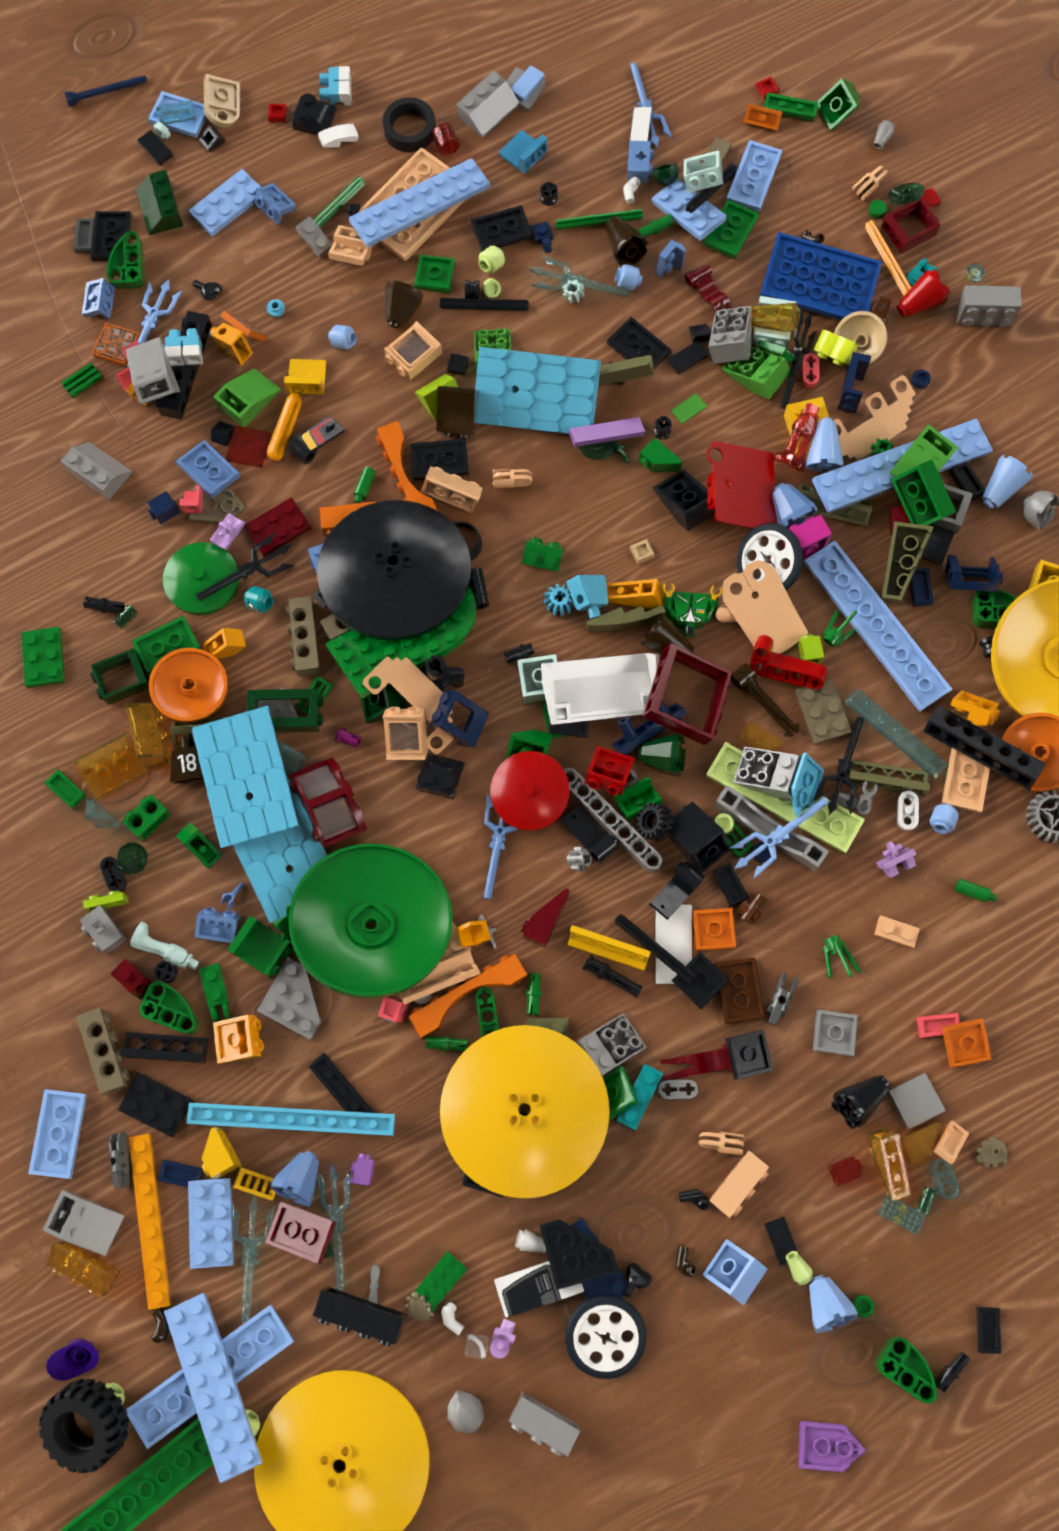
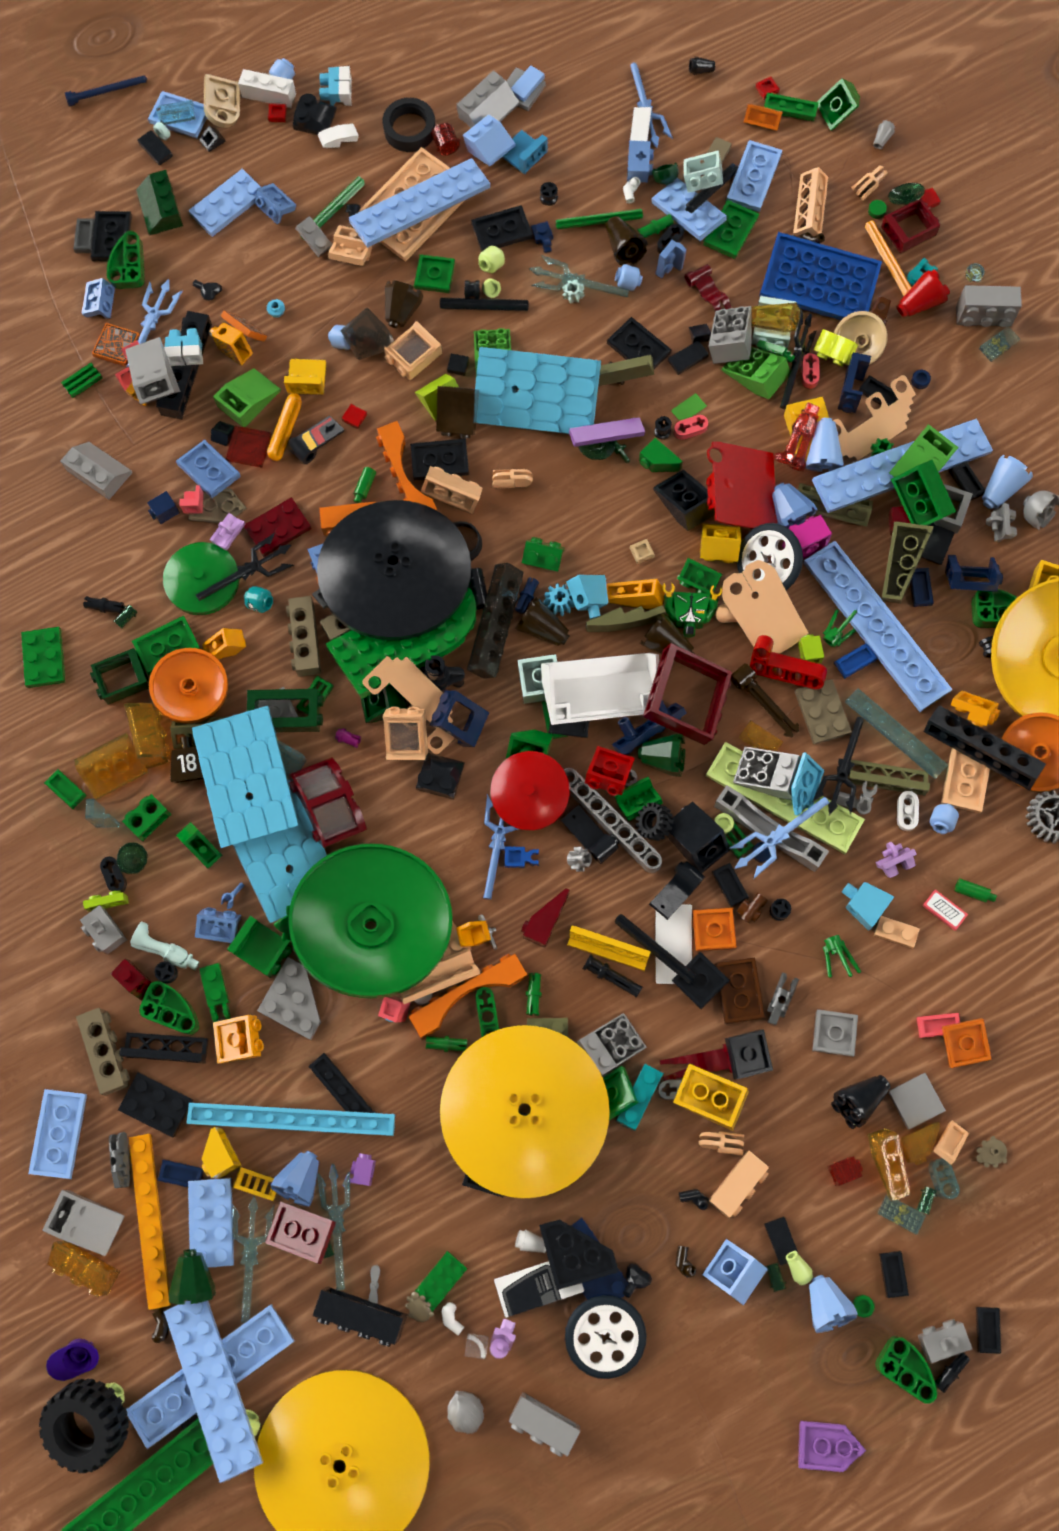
(191, 1279): none -> dark green cone
(267, 88): none -> white brick
(283, 69): none -> light blue head
(354, 416): none -> red tile
(366, 335): none -> clear smoke slope
(488, 140): none -> light blue slope
(495, 621): none -> clear smoke brick
(517, 857): none -> blue plate
(519, 653): black pin -> none
(526, 595): none -> dark blue axle
(543, 624): none -> dark brown cone
(667, 236): none -> black beam
(691, 427): none -> coral beam
(699, 576): none -> green bracket
(700, 65): none -> black cone
(711, 1097): none -> yellow slope
(720, 543): none -> yellow slope
(775, 1277): none -> clear green pin
(781, 906): none -> black wheel
(815, 202): none -> light nougat fence
(855, 660): none -> blue tile
(867, 903): none -> medium azure torso
(872, 386): none -> black tile
(893, 1274): none -> black tile
(944, 1341): none -> light grey brick
(945, 910): none -> tile
(999, 343): none -> clear light blue tile
(1000, 523): none -> light grey hips

